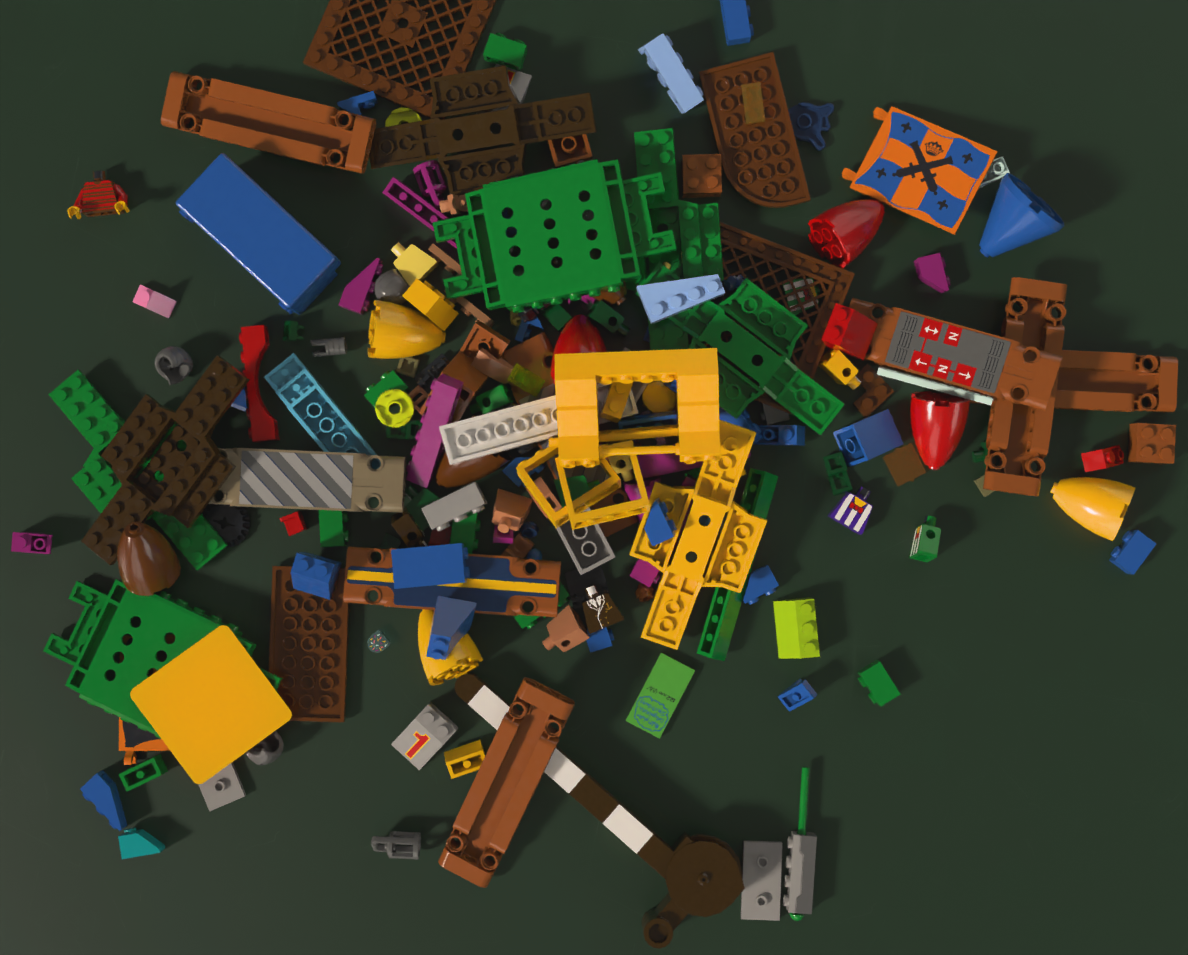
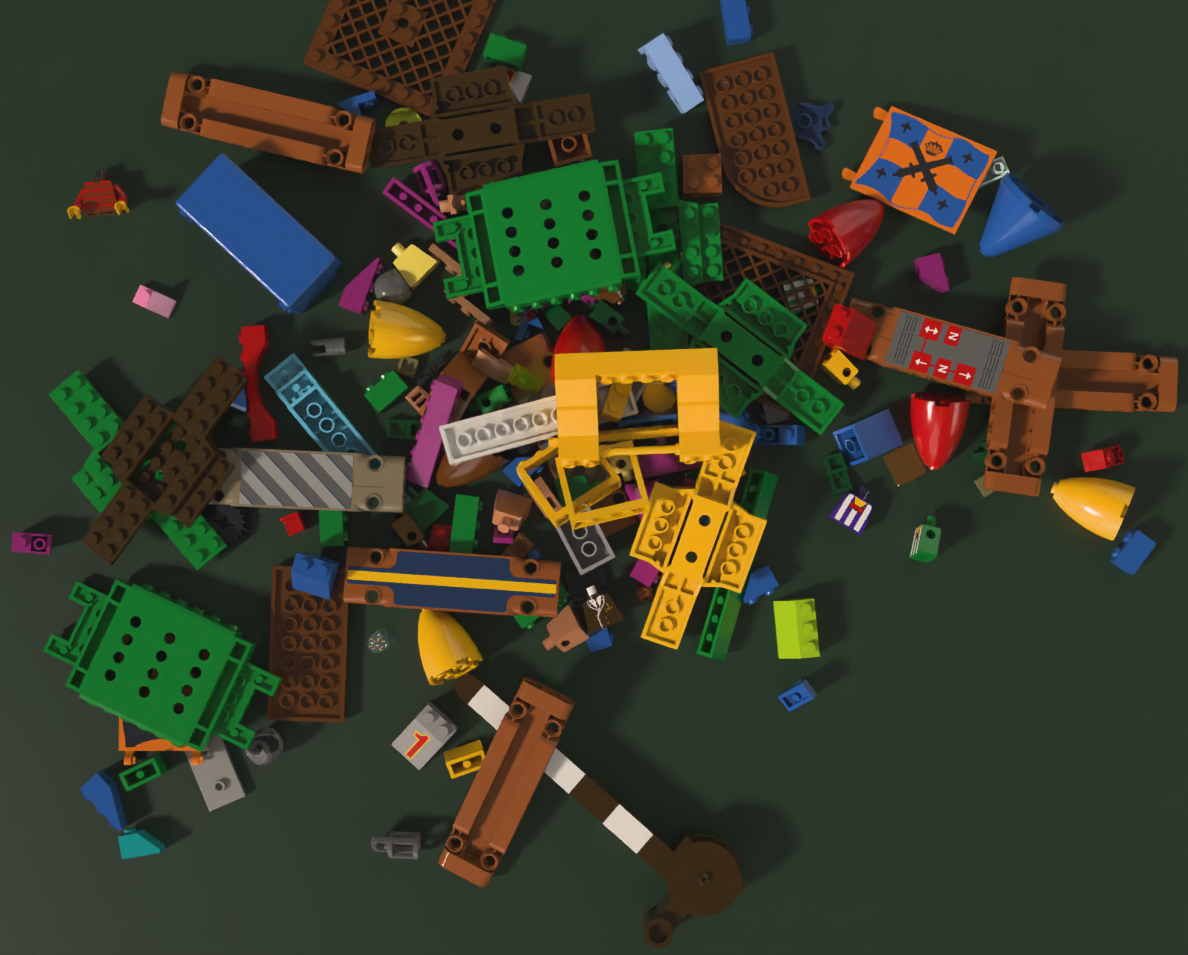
(146, 560): reddish brown cylinder -> none
(173, 364): dark grey piece -> none
(211, 704): yellow piece -> none
(290, 331): dark green tile -> none
(394, 419): neon yellow tile -> none
(430, 565): blue panel -> none
(431, 303): yellow brick -> none
(449, 624): blue slope -> none
(455, 507): light grey brick -> none
(529, 529): dark blue plate -> none
(658, 525): blue slope -> none
(660, 695): bright green tile -> none
(673, 297): light blue wedge -> none
(732, 283): dark blue plate -> none
(753, 103): clear yellow tile -> none
(761, 880): light grey plate -> none
(801, 861): piece -> none
(875, 391): reddish brown plate -> none
(878, 683): green brick -> none
(916, 380): light aqua tile -> none
(1151, 443): dark orange brick -> none

